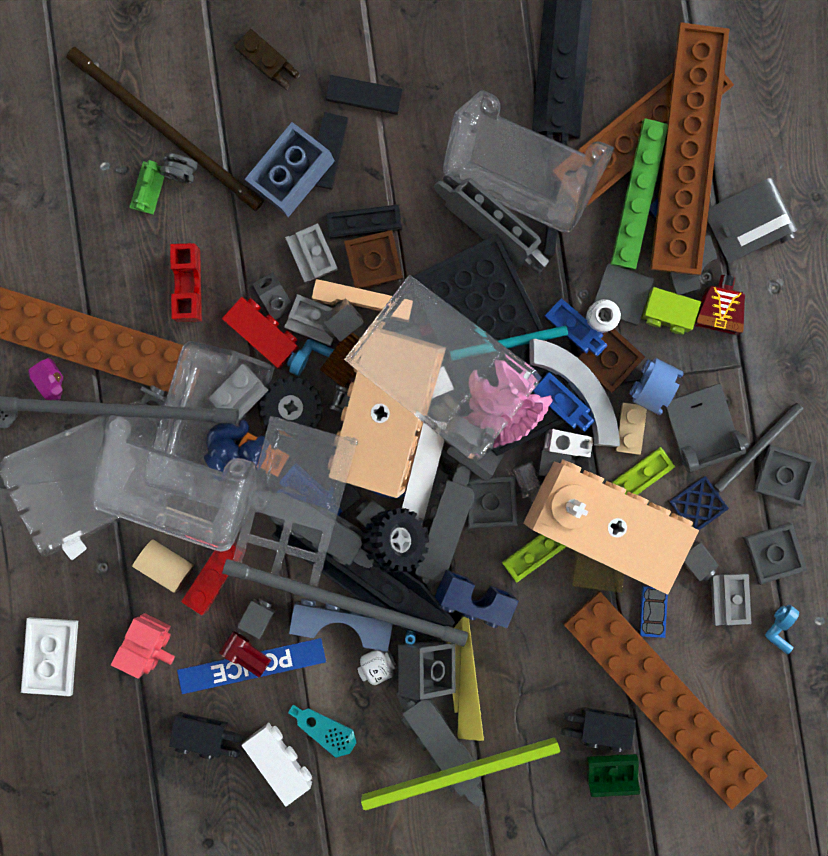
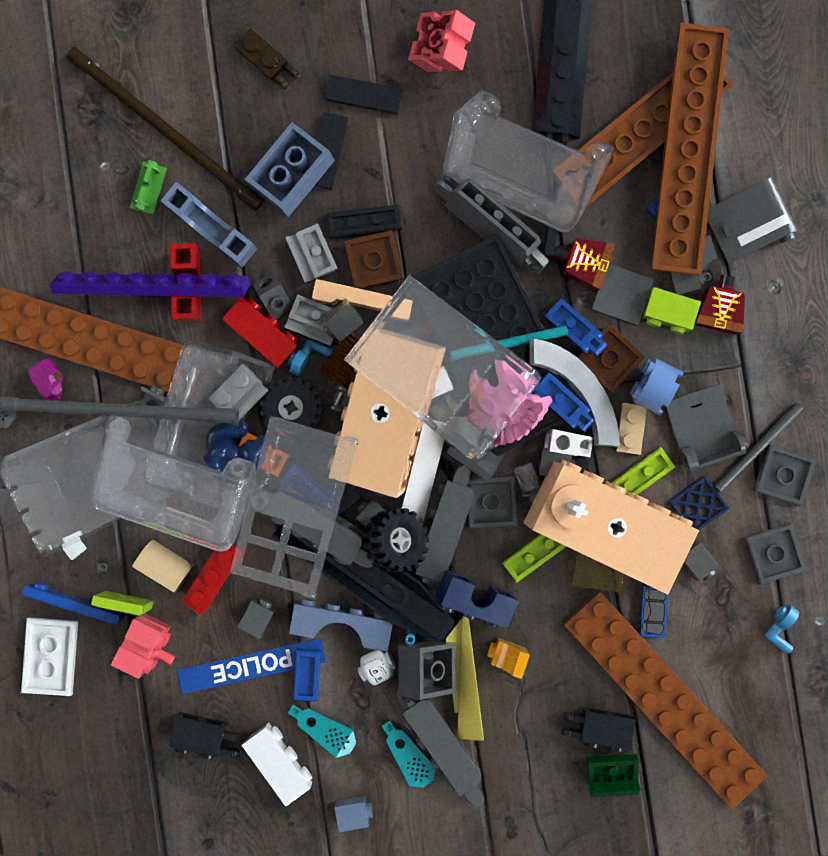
(40, 592): none -> blue plate
(122, 603): none -> lime tile
(158, 284): none -> dark purple plate
(178, 168): dark grey wheel -> none
(208, 224): none -> sand blue arch
(239, 651): dark red piece -> none
(246, 572): dark grey piece -> none
(307, 675): none -> blue tile
(353, 813): none -> sand blue brick
(405, 754): none -> teal piece
(441, 41): none -> coral brick
(460, 773): lime tile -> none
(508, 657): none -> light orange arch
(585, 261): none -> torso
(606, 308): white head -> none
(639, 194): bright green plate -> none
(730, 599): light grey plate -> none

